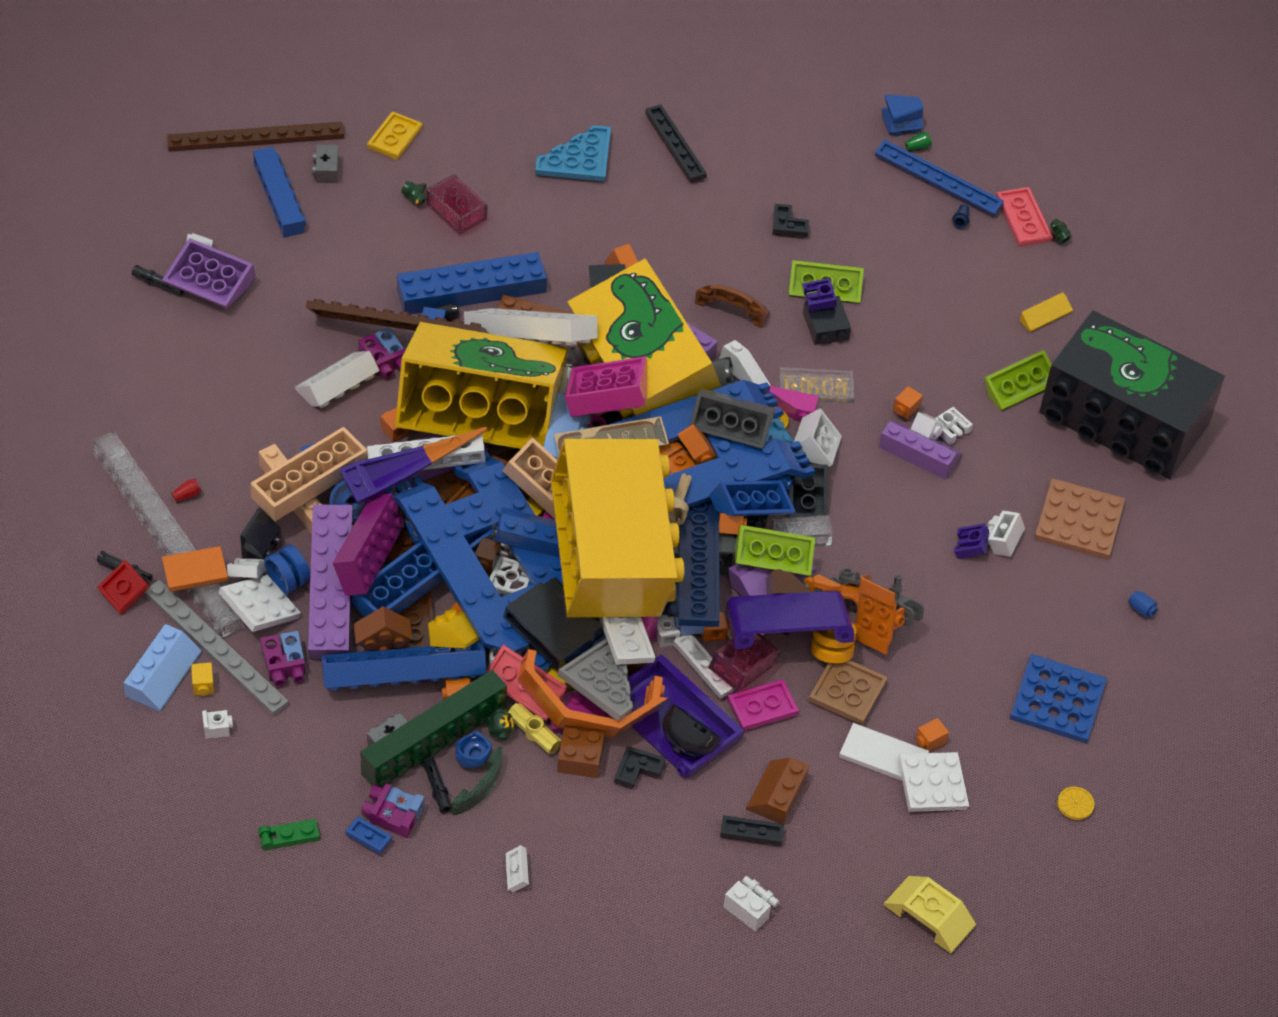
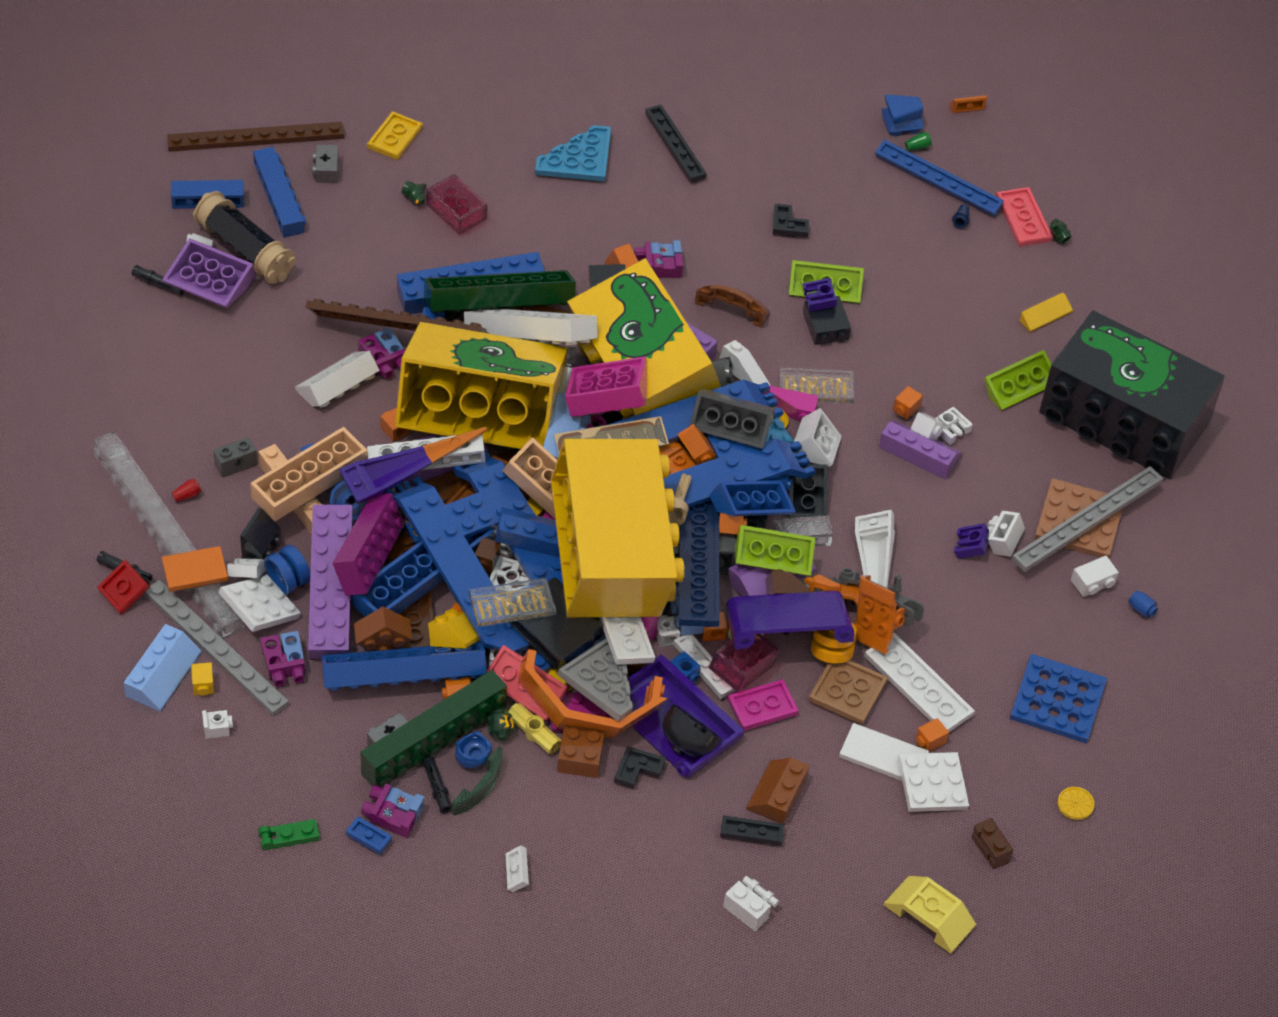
(189, 193): none -> blue brick
(235, 457): none -> dark grey brick
(266, 254): none -> brick
(499, 290): none -> dark green brick
(512, 602): none -> clear tile
(663, 258): none -> magenta hips
(686, 662): none -> blue brick
(875, 544): none -> white plate
(920, 684): none -> white plate
(968, 104): none -> orange slope
(992, 843): none -> reddish brown brick
(1087, 519): none -> light grey plate
(1094, 576): none -> white brick

